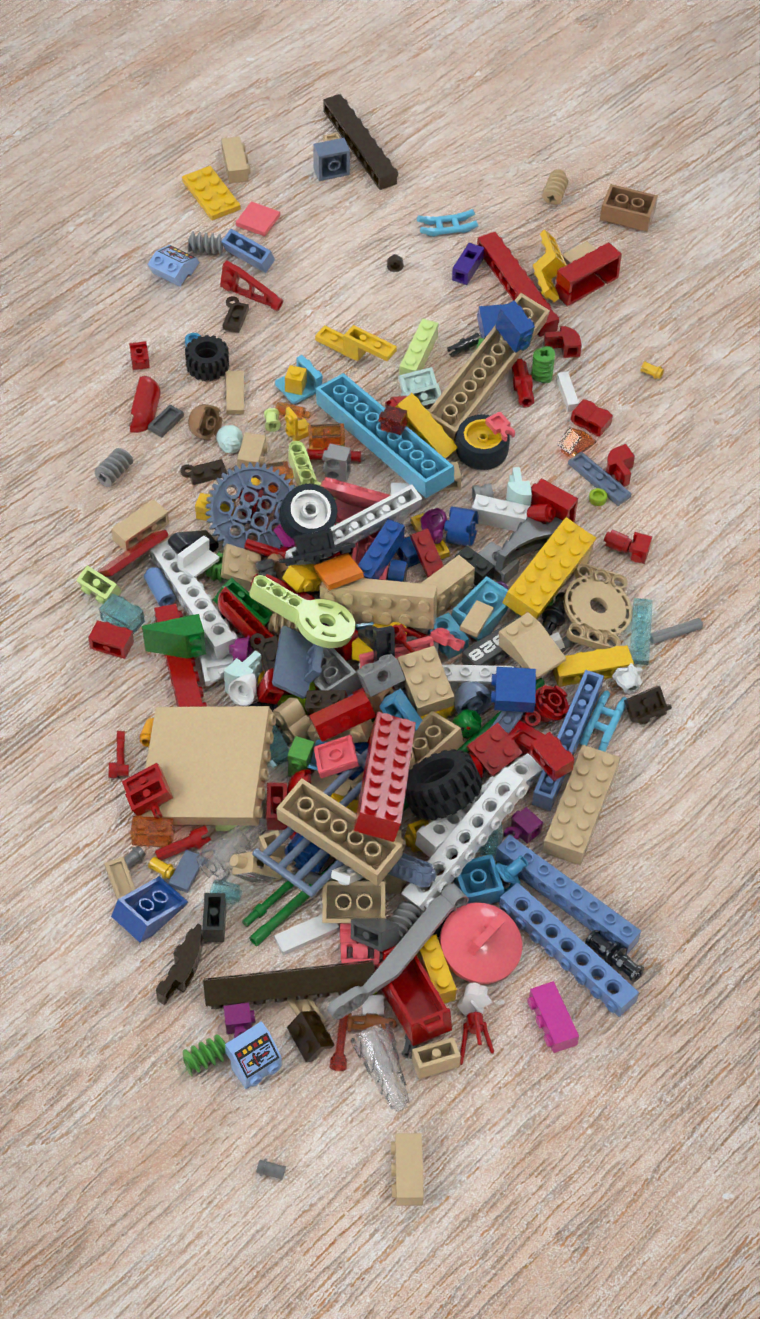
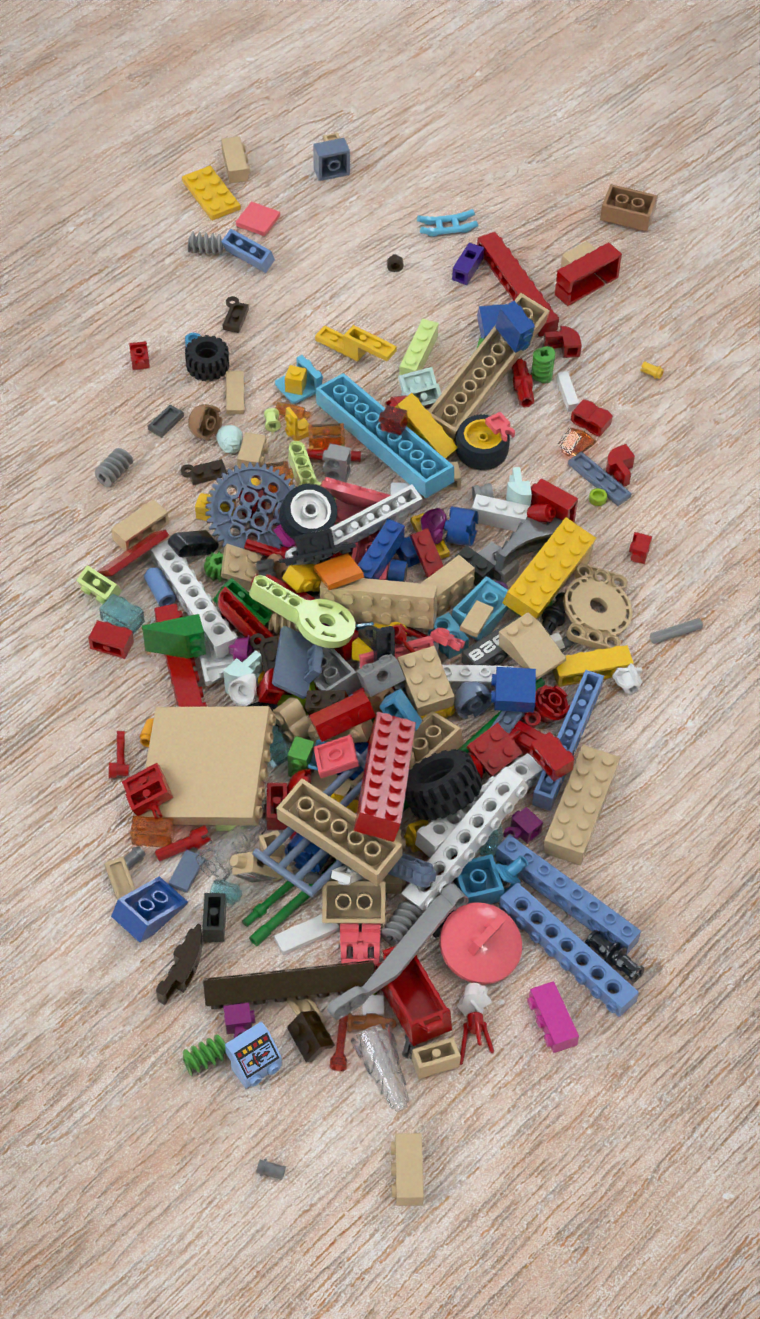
(144, 404): red brick -> none
(161, 867): yellow pin -> none
(172, 264): light blue piece -> none
(197, 558): white panel -> none
(230, 281): red plate -> none
(360, 141): dark brown brick -> none
(375, 932): dark grey slope -> none
(435, 965): yellow brick -> none
(463, 345): black pin -> none
(469, 722): green head -> none
(547, 266): yellow bracket -> none
(555, 187): tan piece -> none
(608, 729): medium azure piece -> none
(617, 541): red brick -> none
(641, 631): clear light blue plate -> none
(647, 705): dark brown bracket -> none

